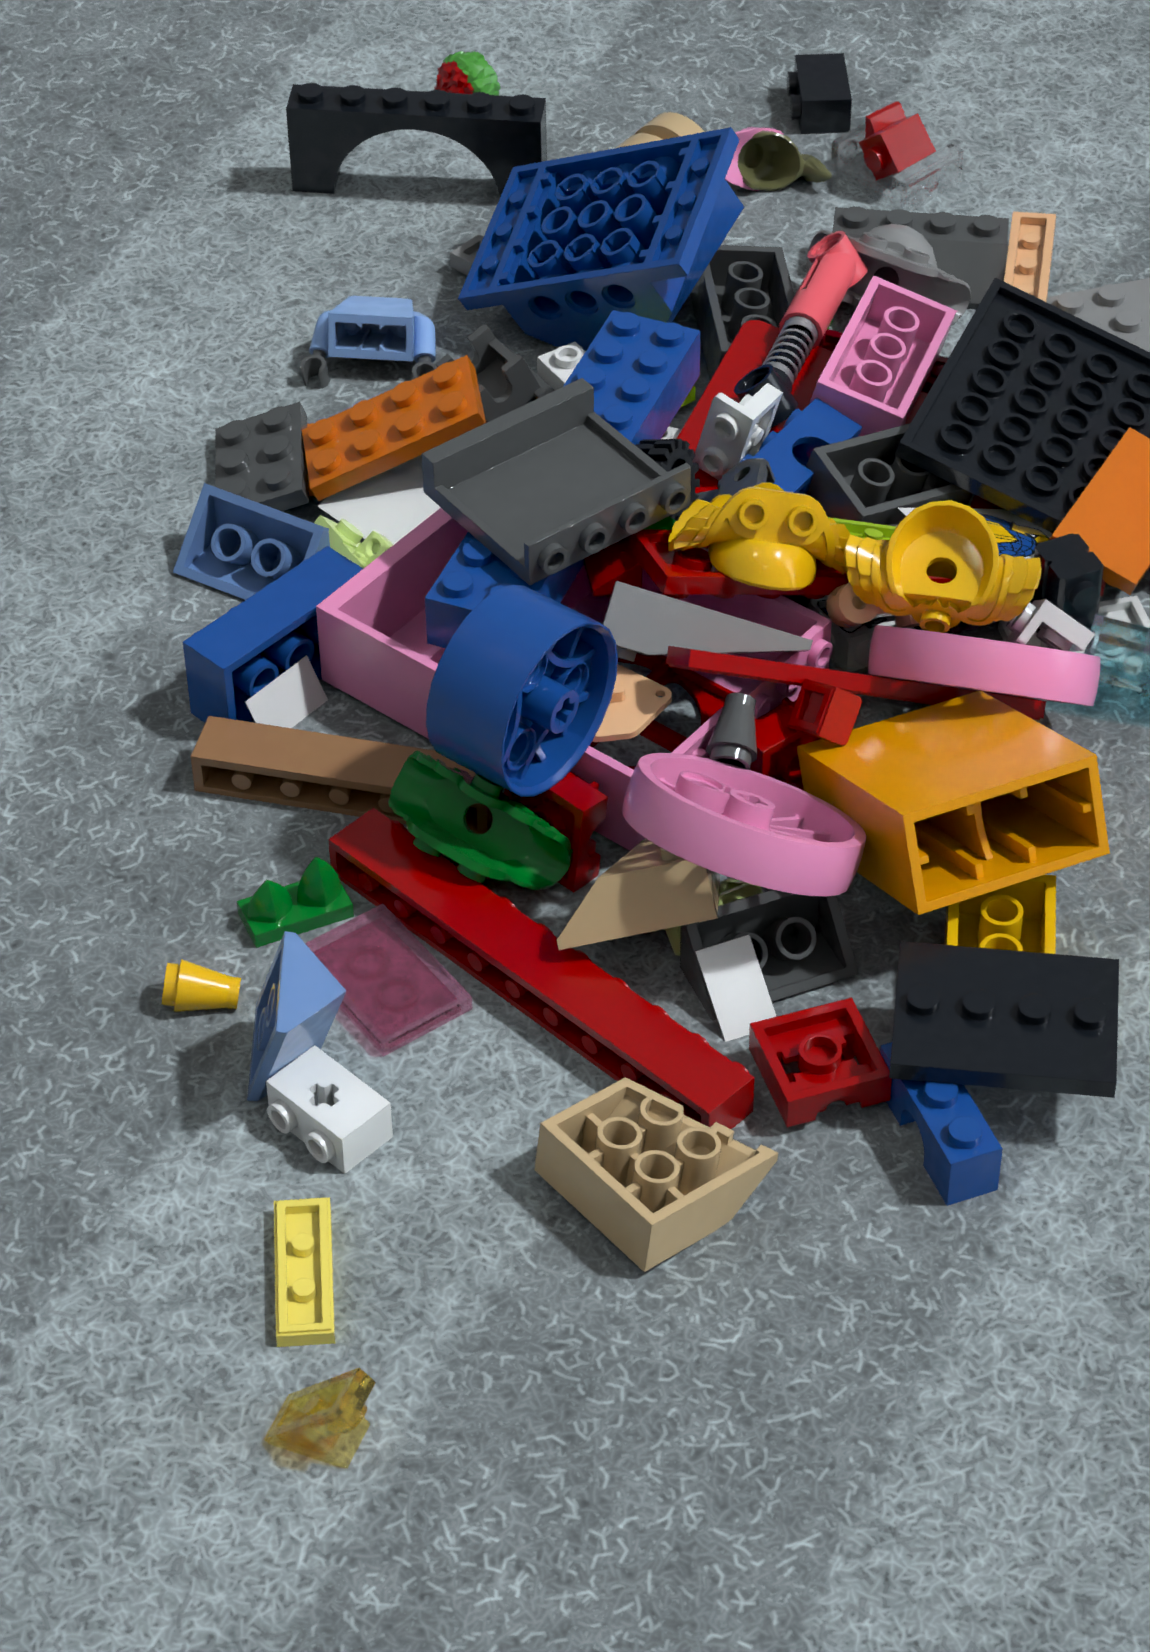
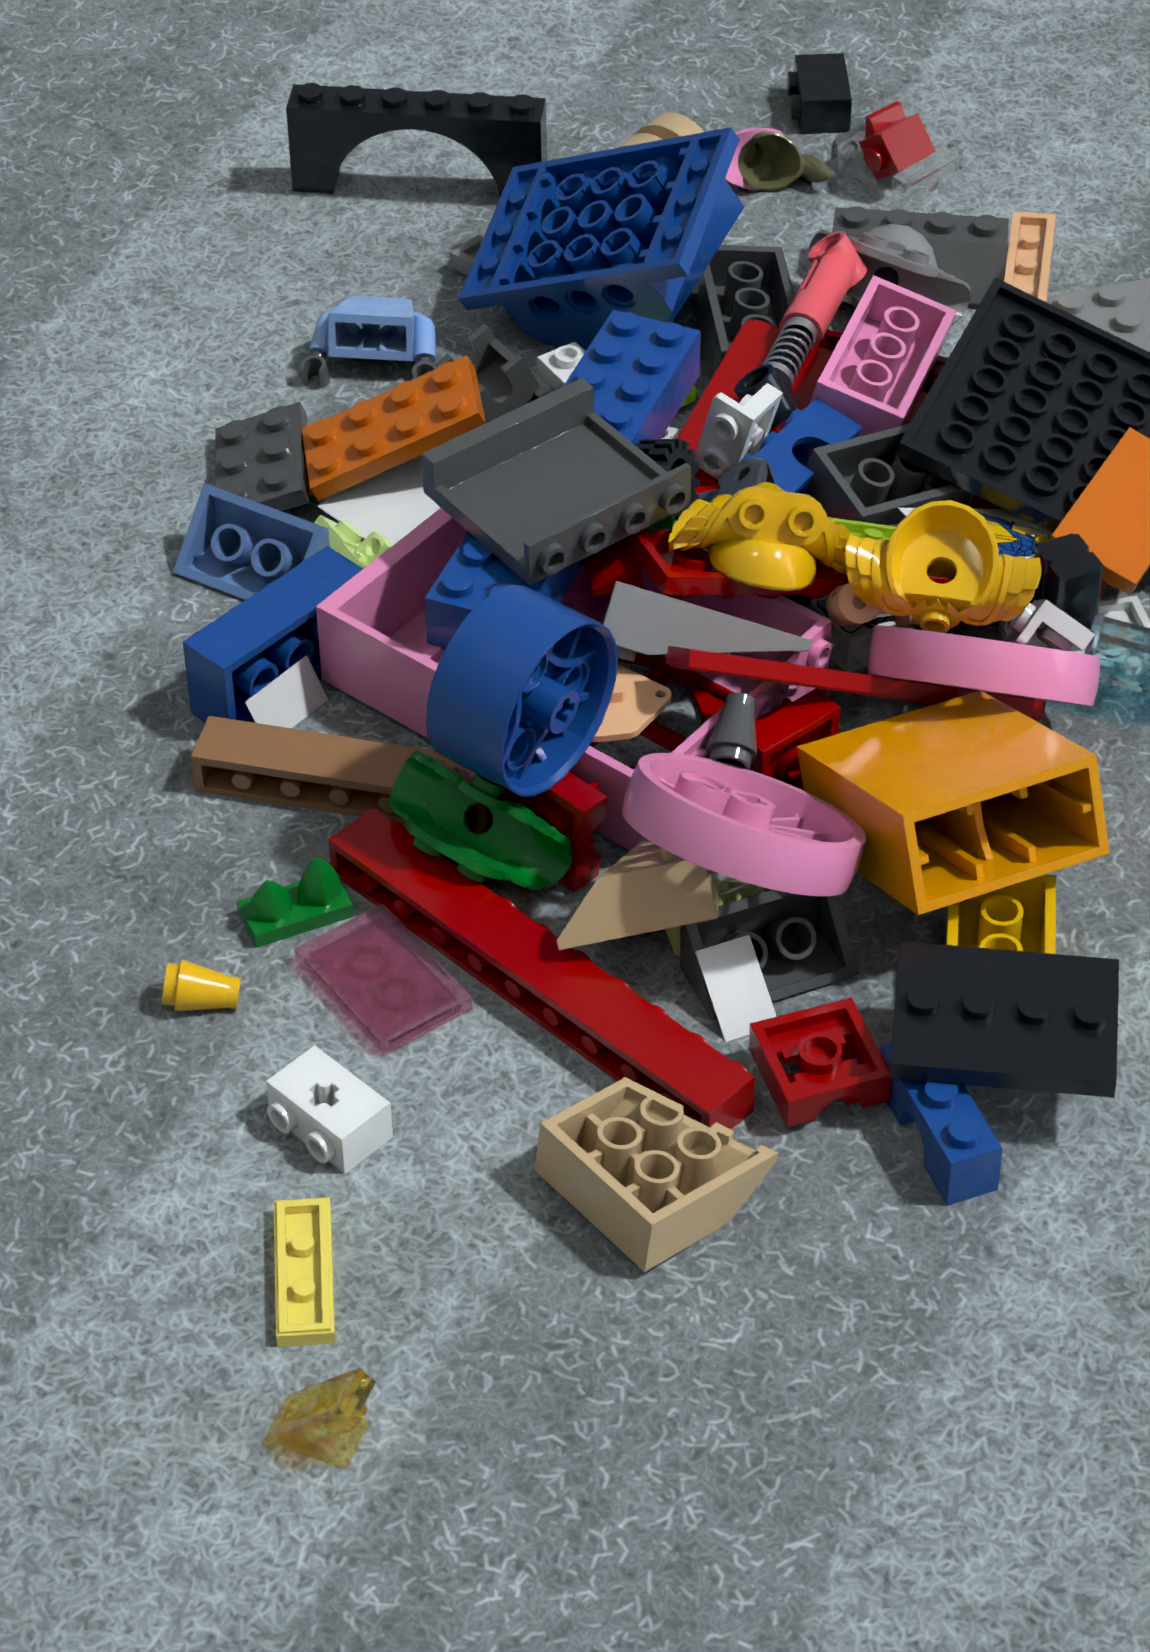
(291, 1011): medium blue slope -> none
(467, 74): piece -> none
(825, 712): red slope -> none

